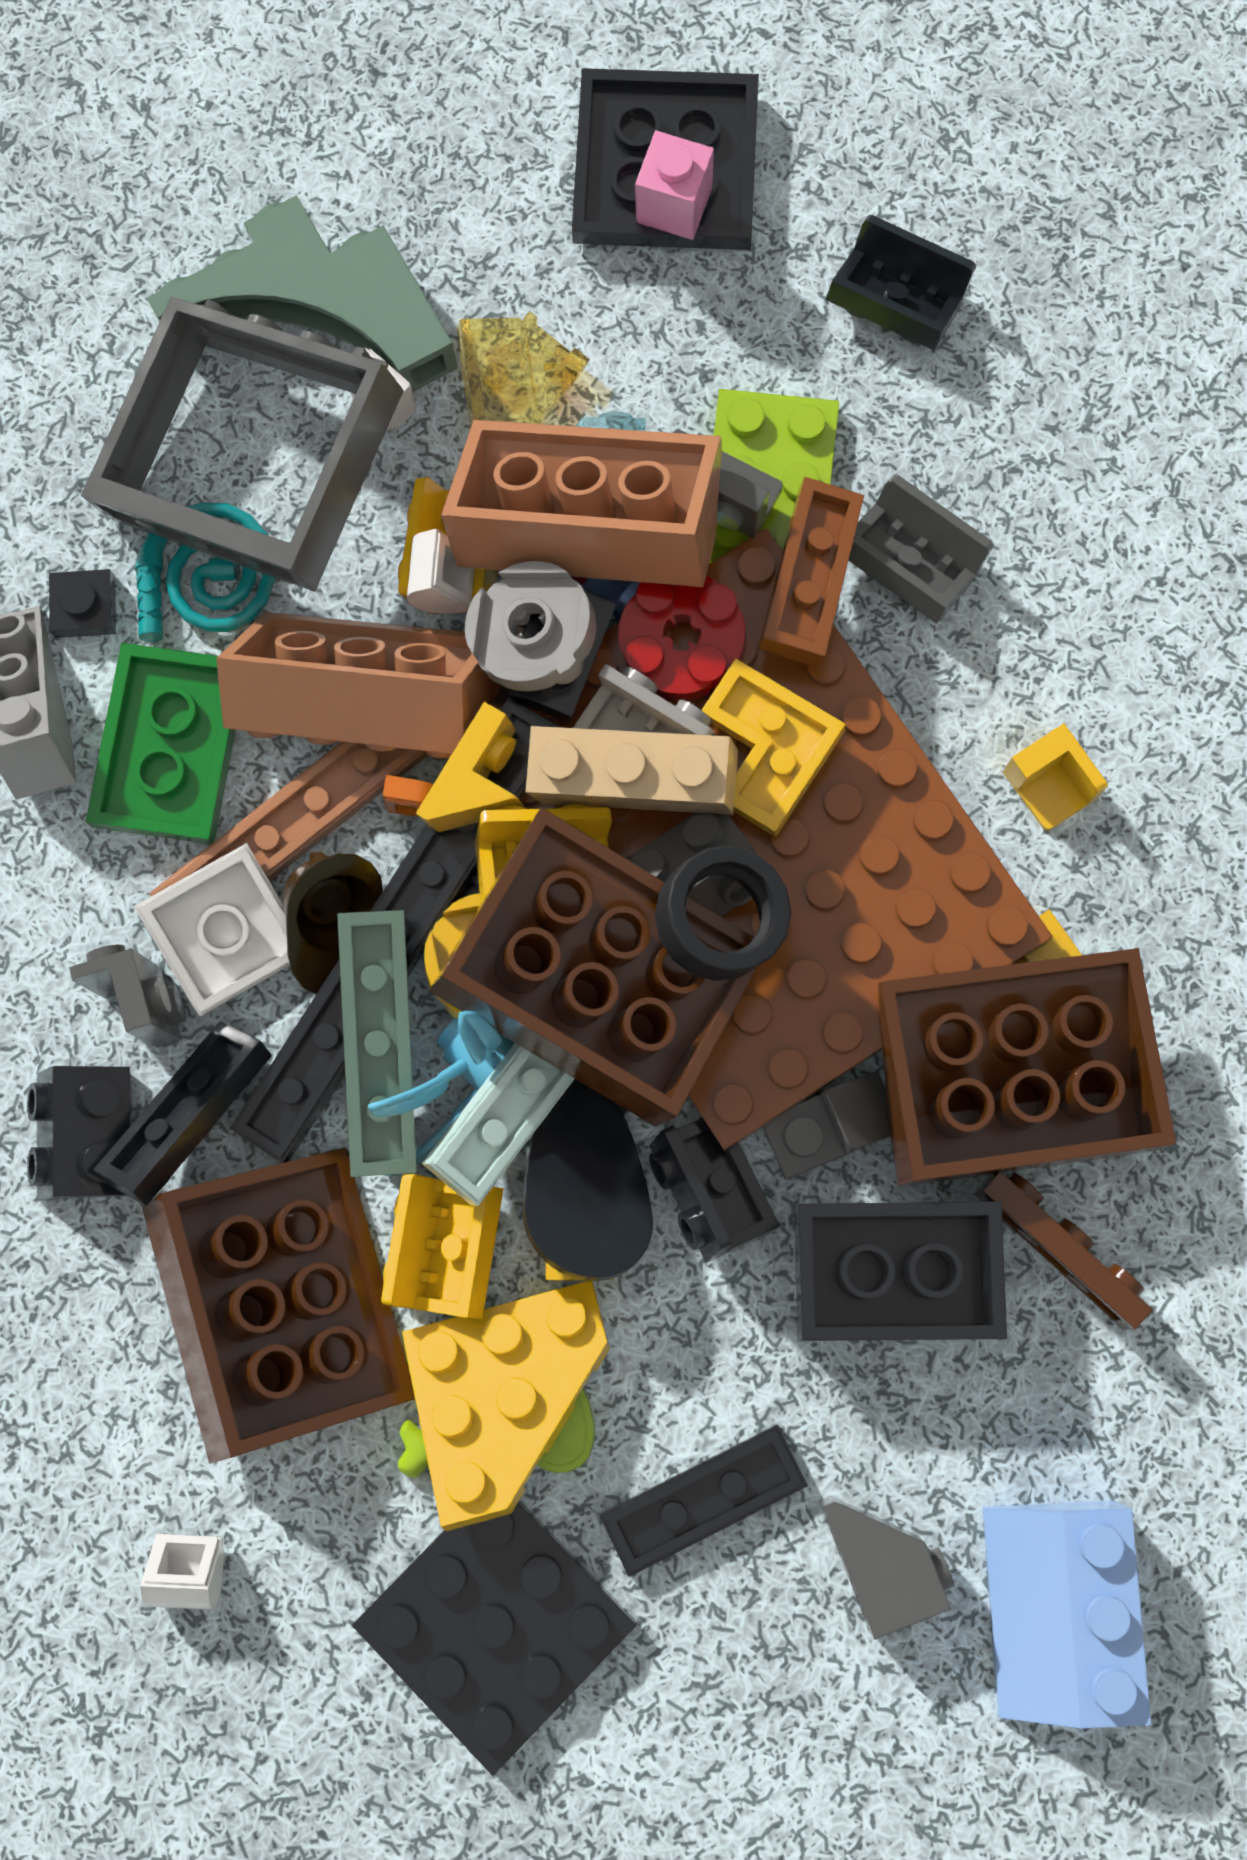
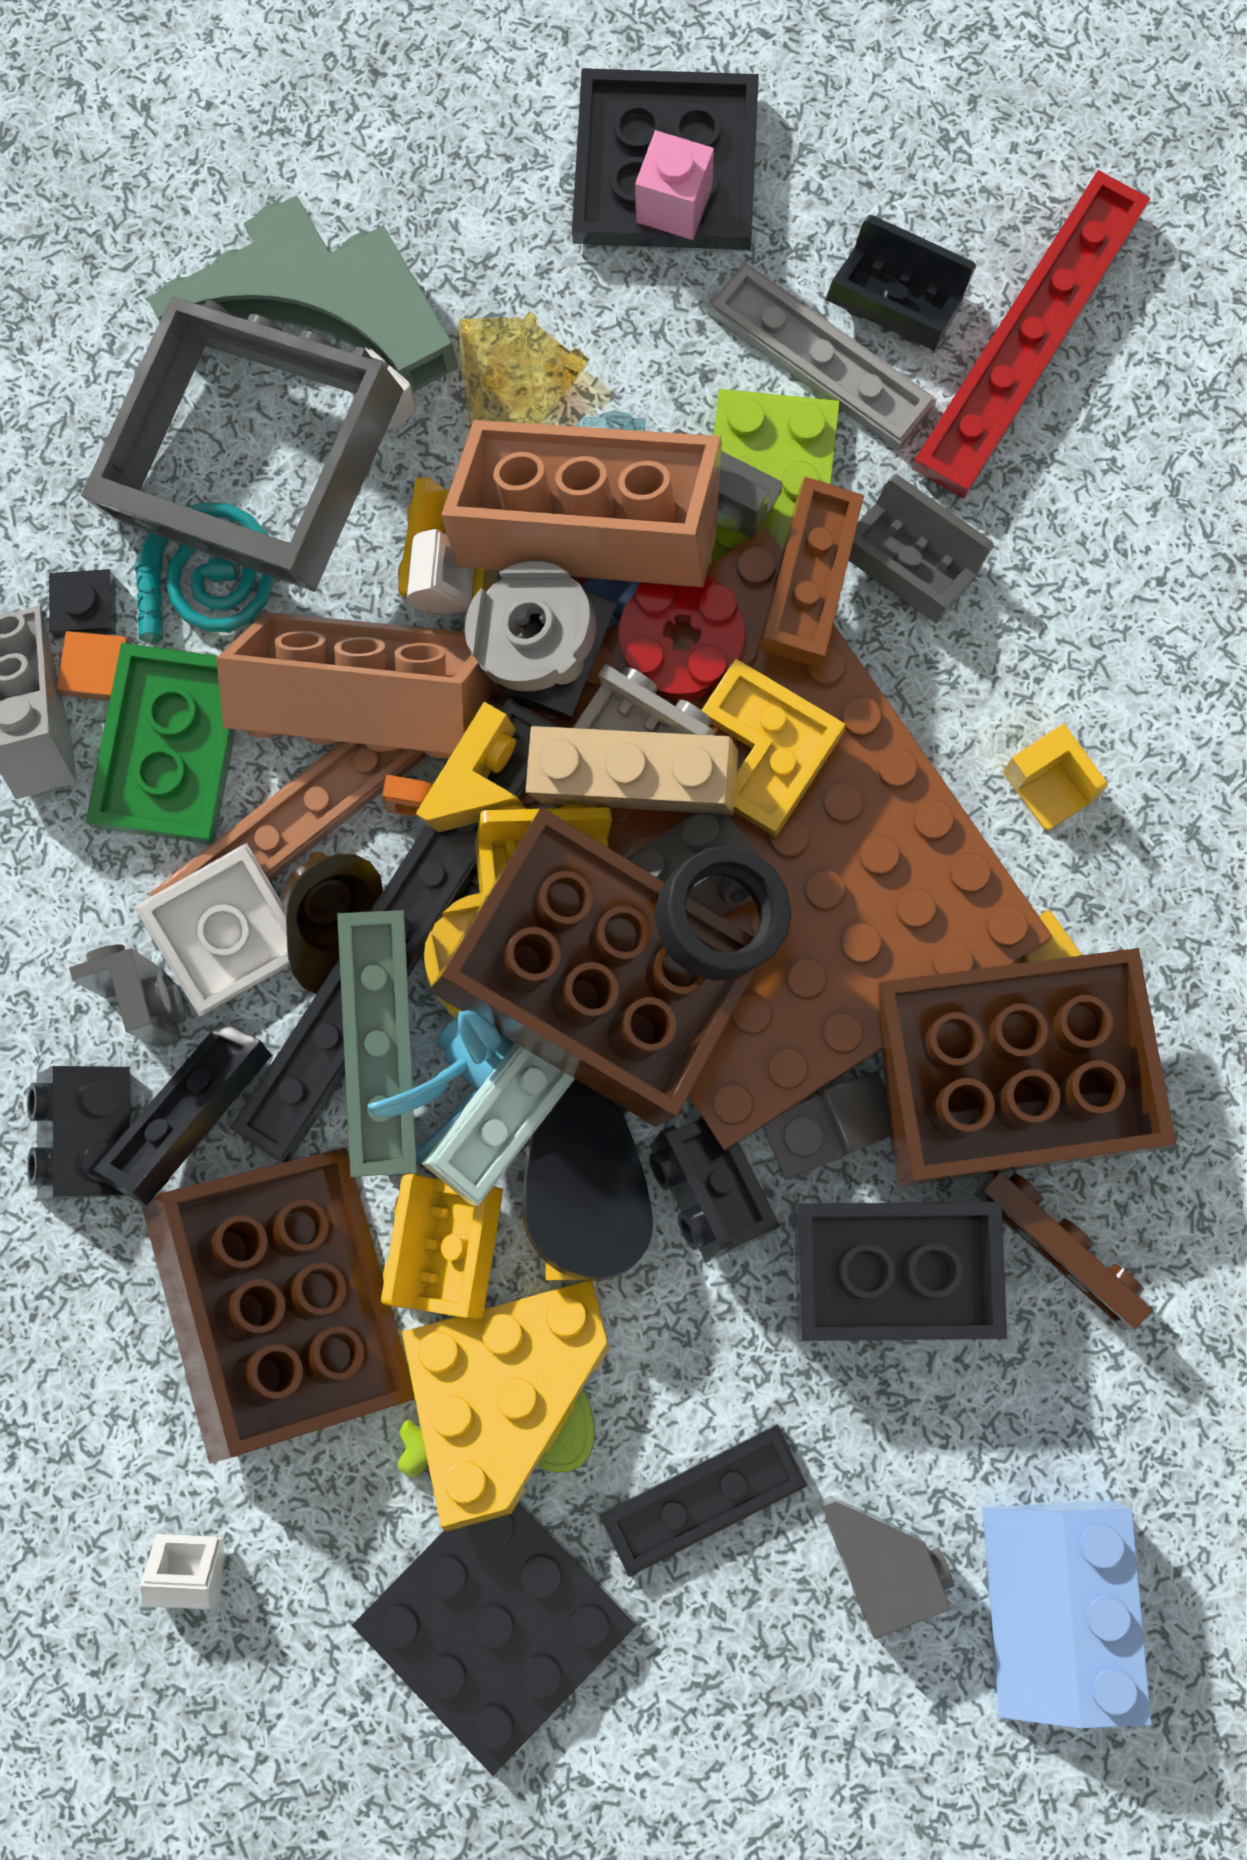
(88, 665): none -> orange tile
(821, 356): none -> light grey tile
(1030, 334): none -> red plate

